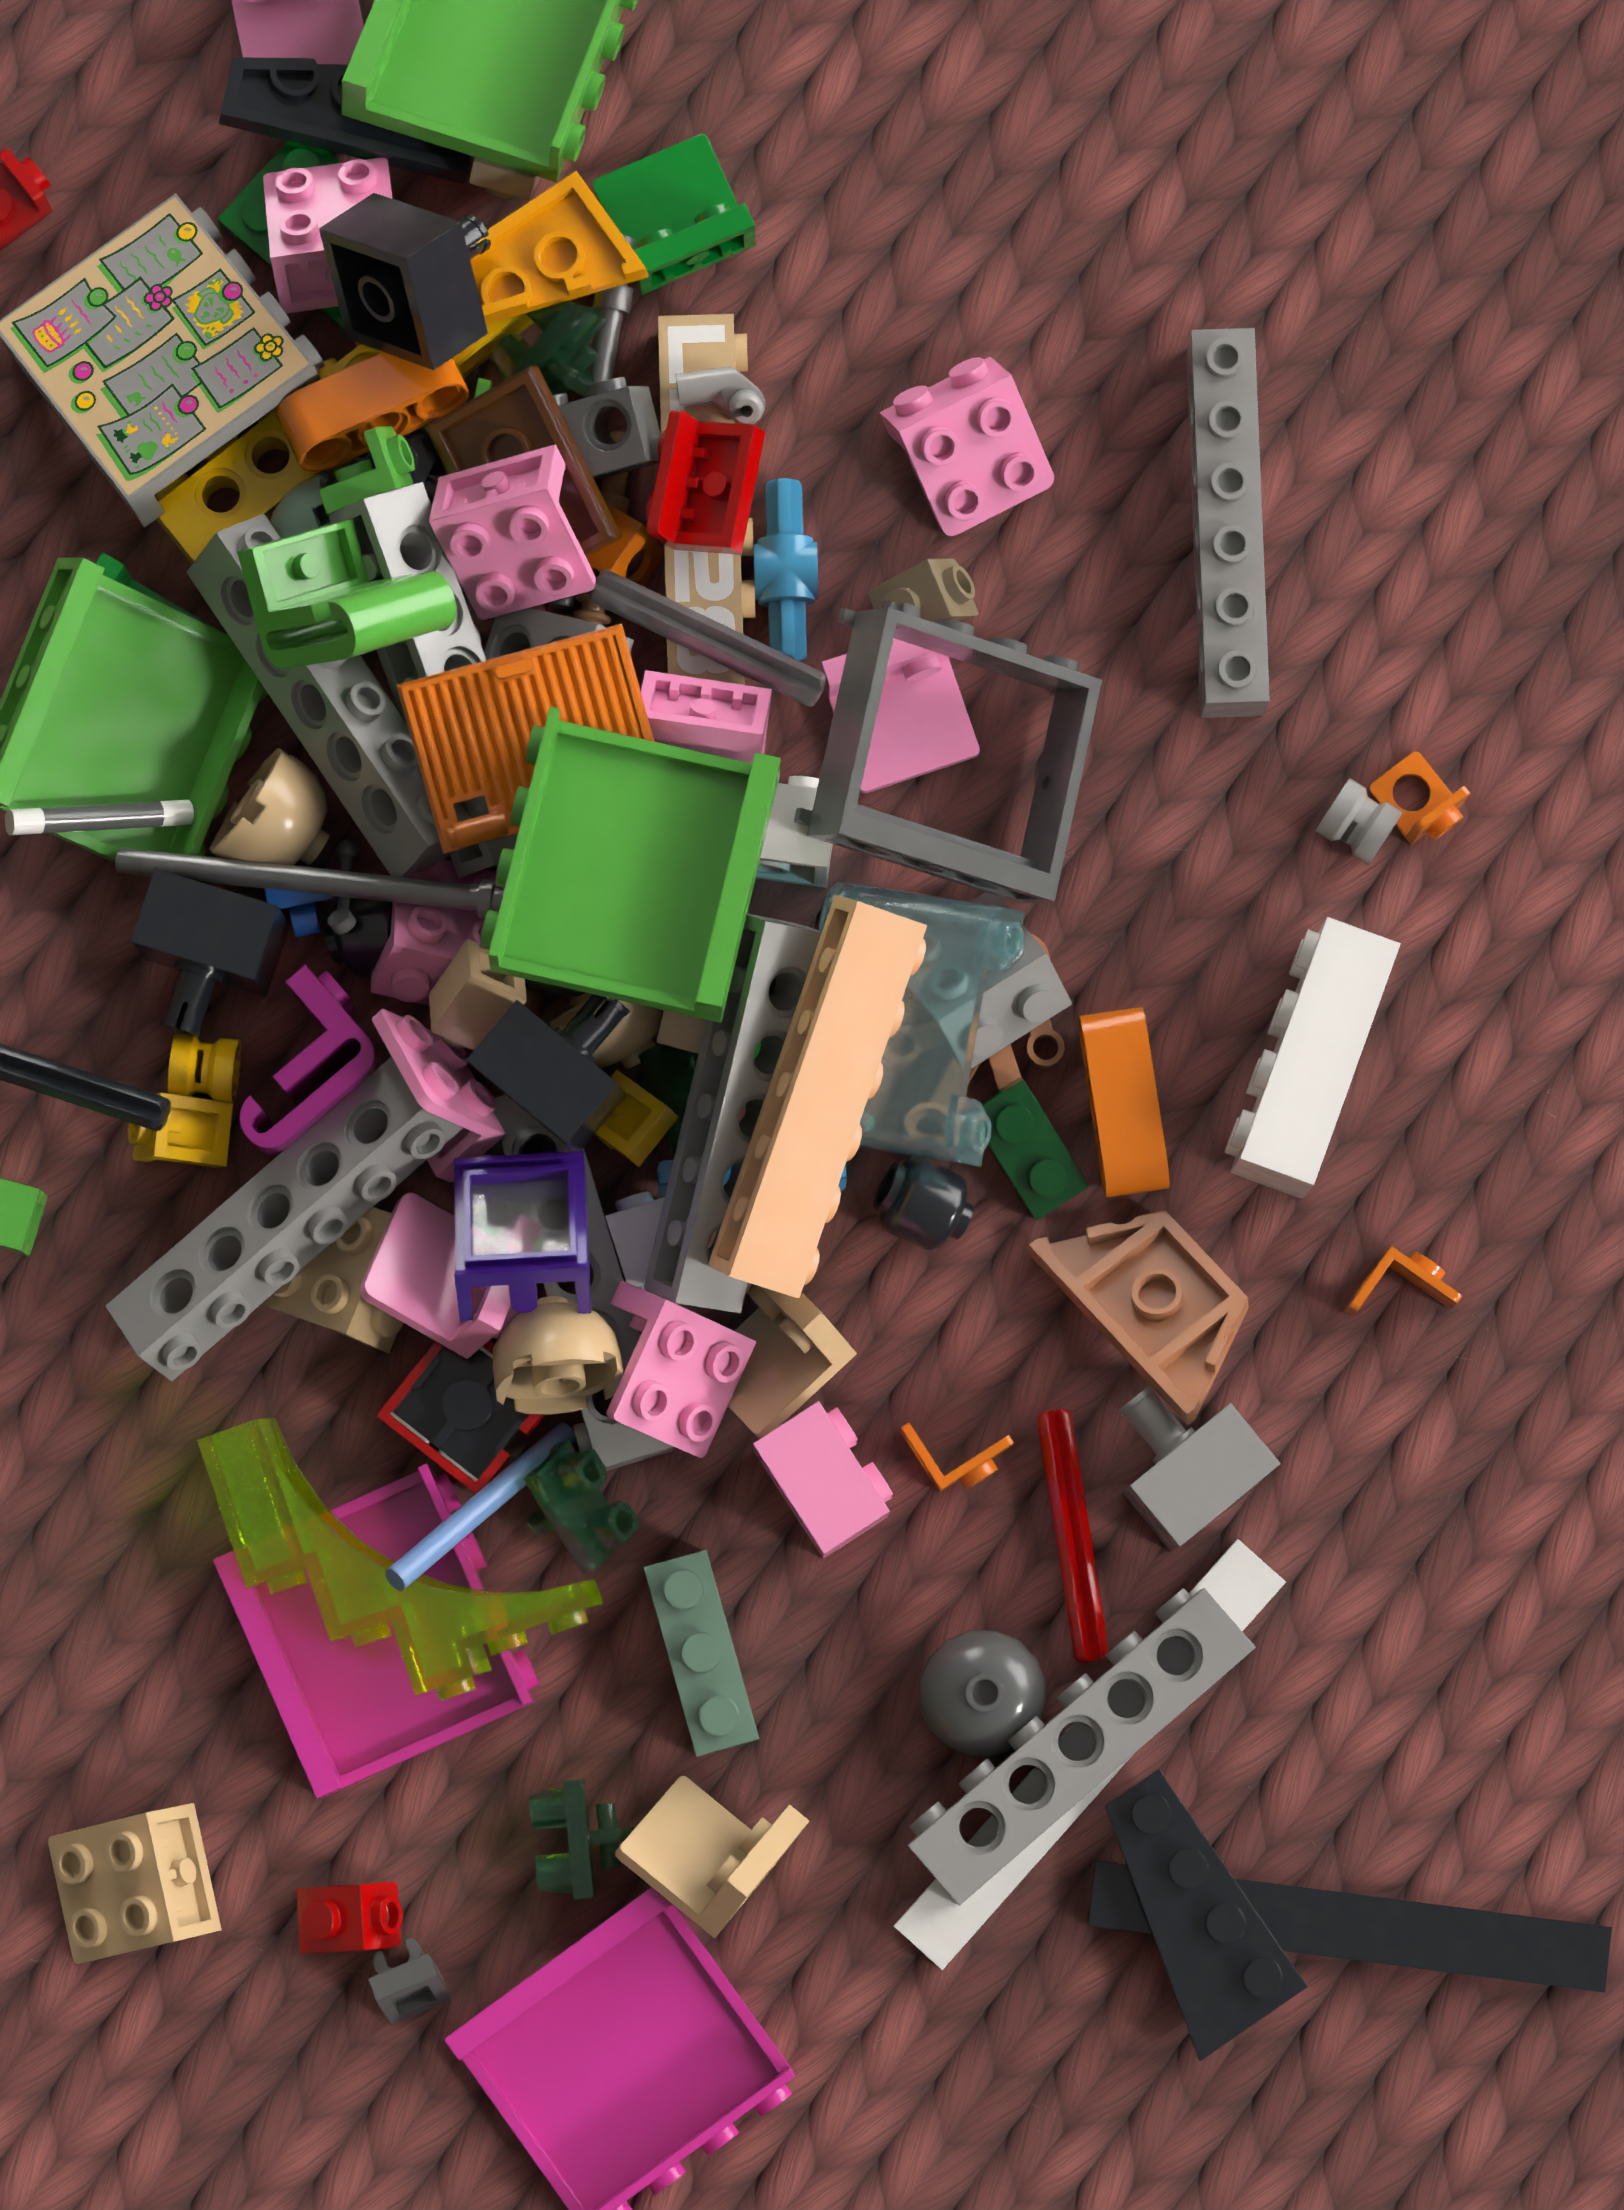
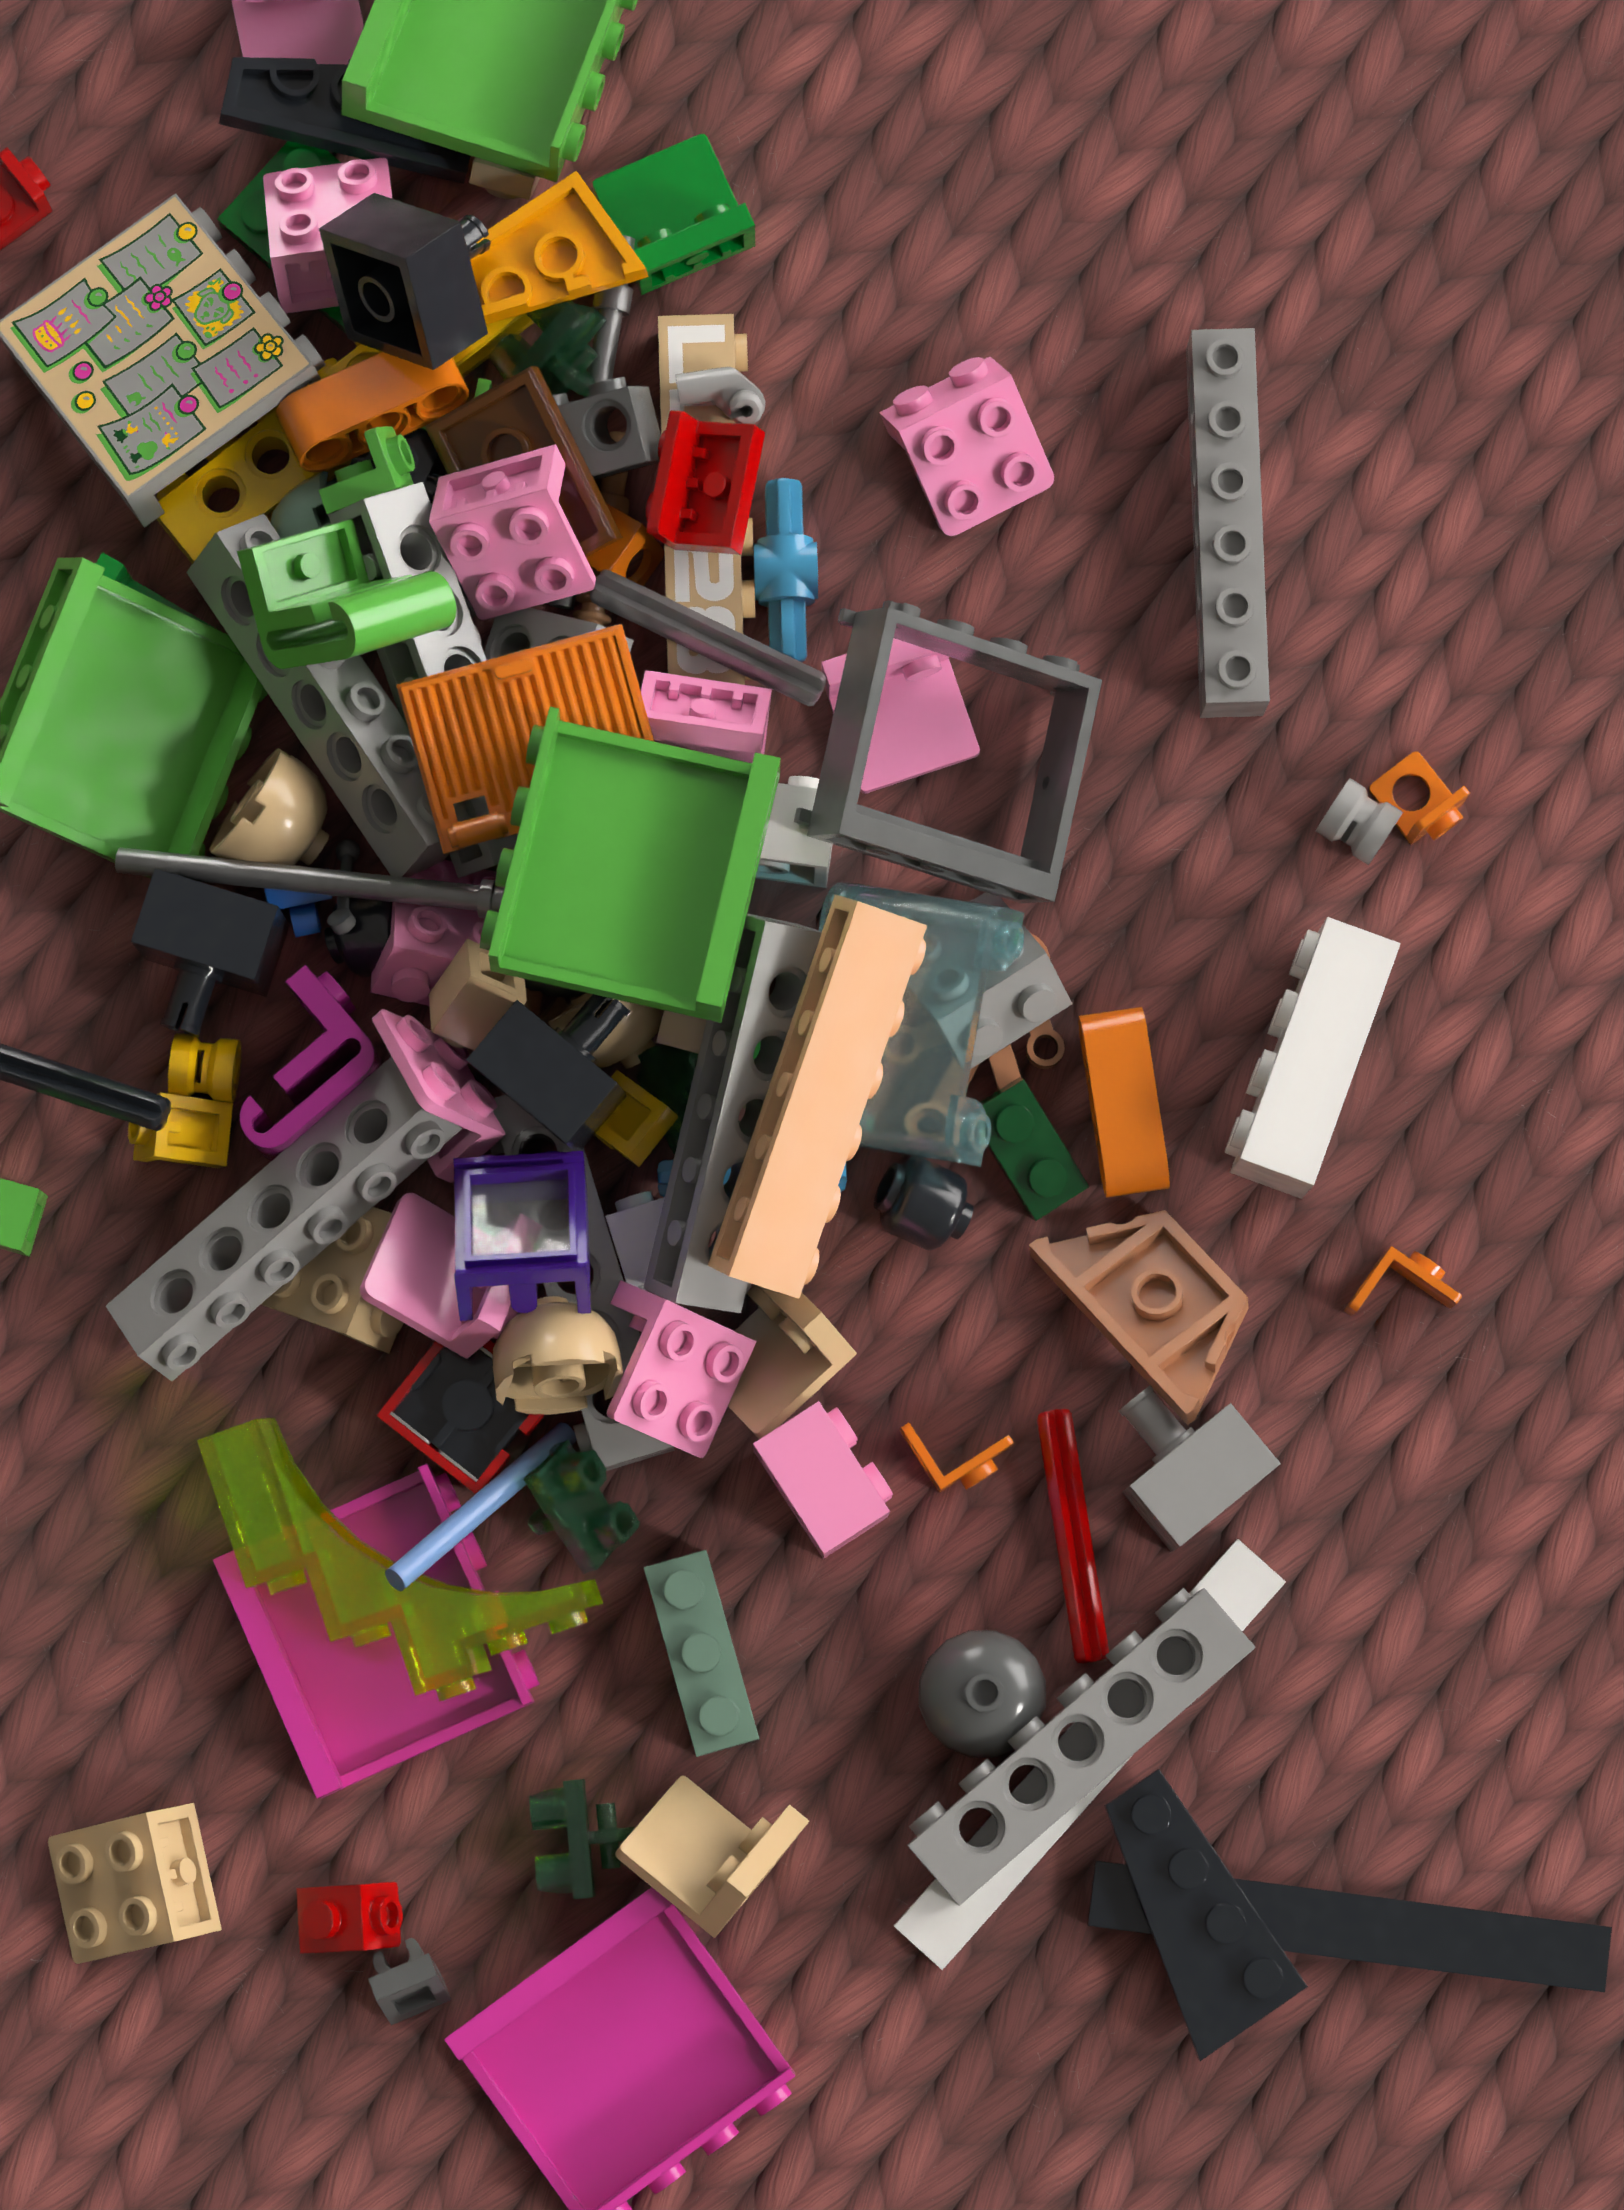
(99, 817): dark grey bar -> none
(934, 586): dark tan bracket -> none

